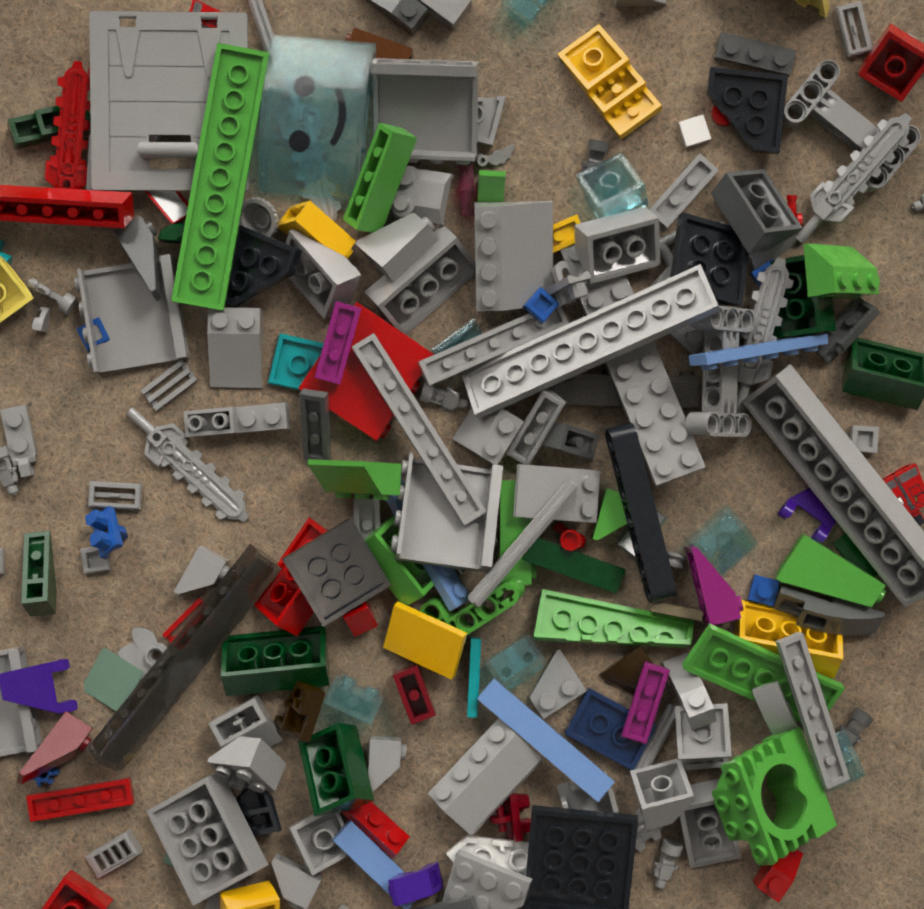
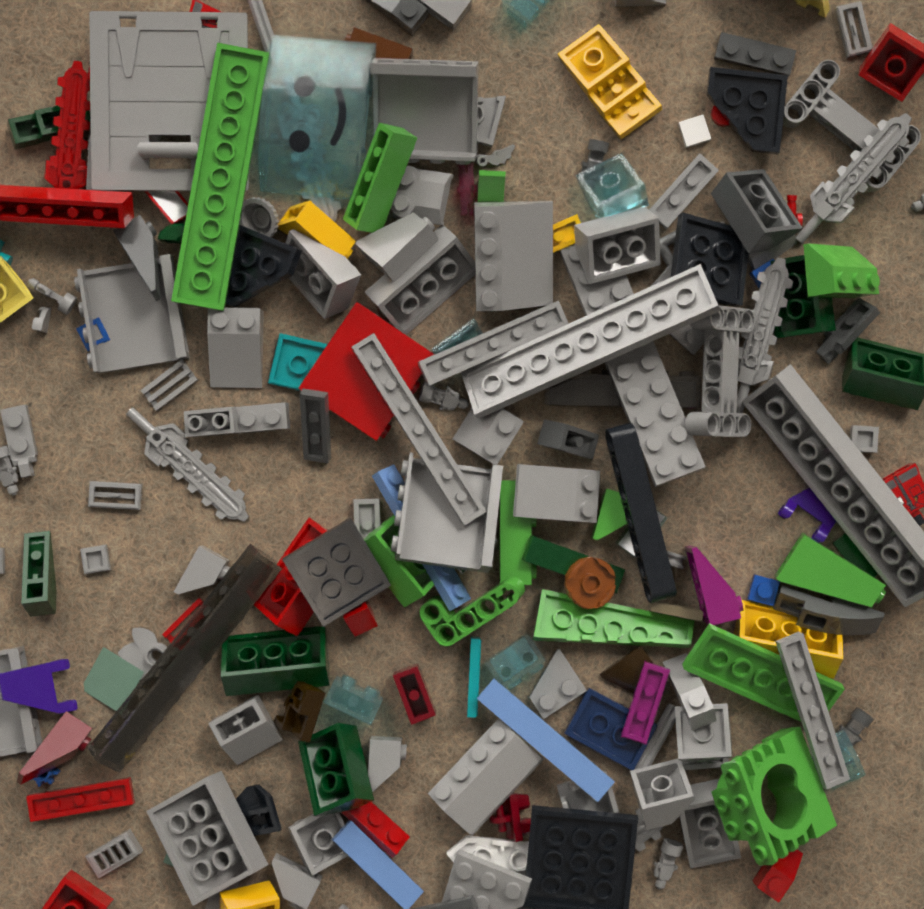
(105, 541): blue hips -> none
(248, 764): light grey slope -> none
(337, 342): magenta plate -> none
(358, 478): bright green slope -> none
(415, 884): dark purple slope -> none
(425, 640): yellow tile -> none
(523, 542): light grey axle -> none
(536, 426): light grey slope -> none
(540, 305): blue tile -> none
(570, 287): light grey hips -> none
(570, 539): red piece -> none
(590, 582): none -> dark orange tile
(723, 540): clear light blue slope -> none
(751, 352): medium blue plate -> none
(774, 708): light grey slope -> none

